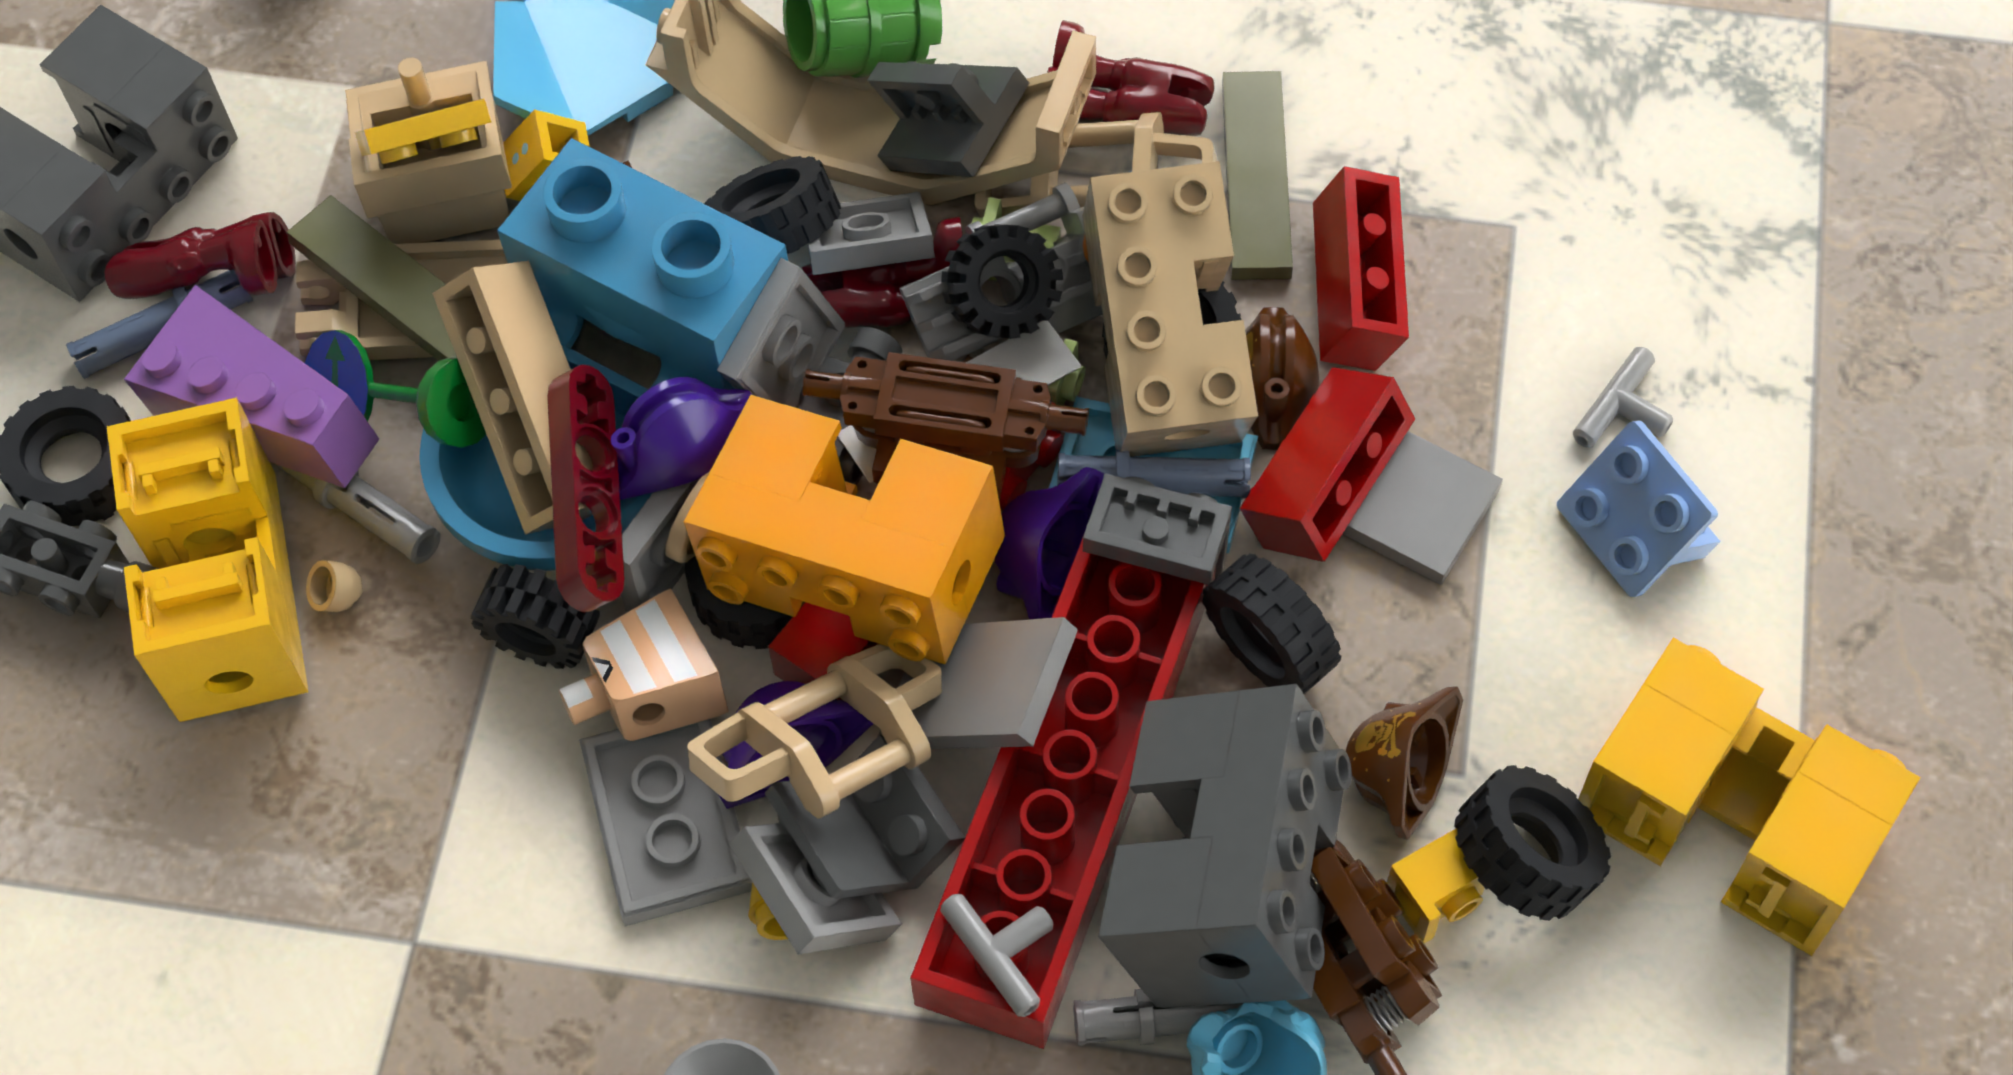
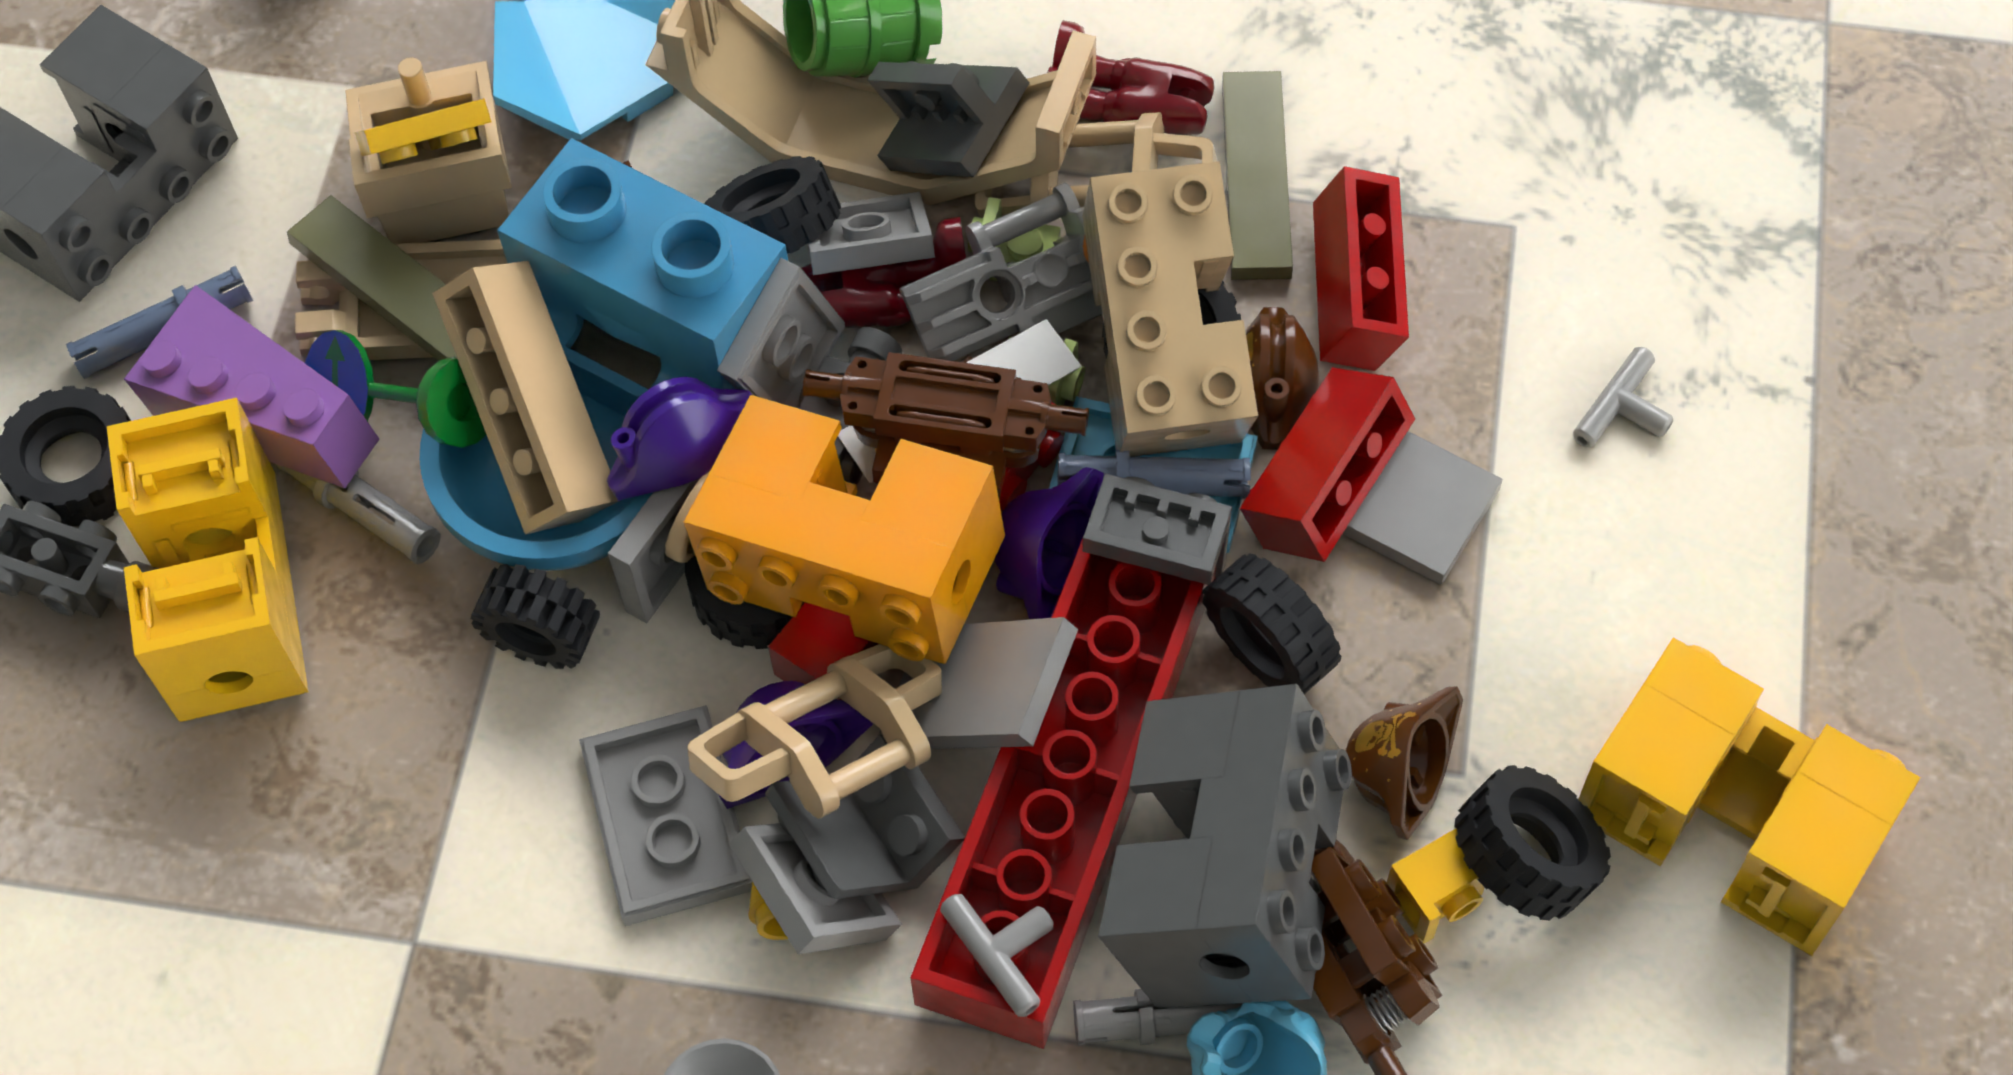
(252, 248): dark red piece -> none
(333, 586): tan hinge -> none
(535, 146): yellow brick -> none
(585, 561): dark red beam -> none
(647, 673): light nougat torso -> none
(1038, 287): black tyre -> none
(1639, 510): light blue bracket -> none

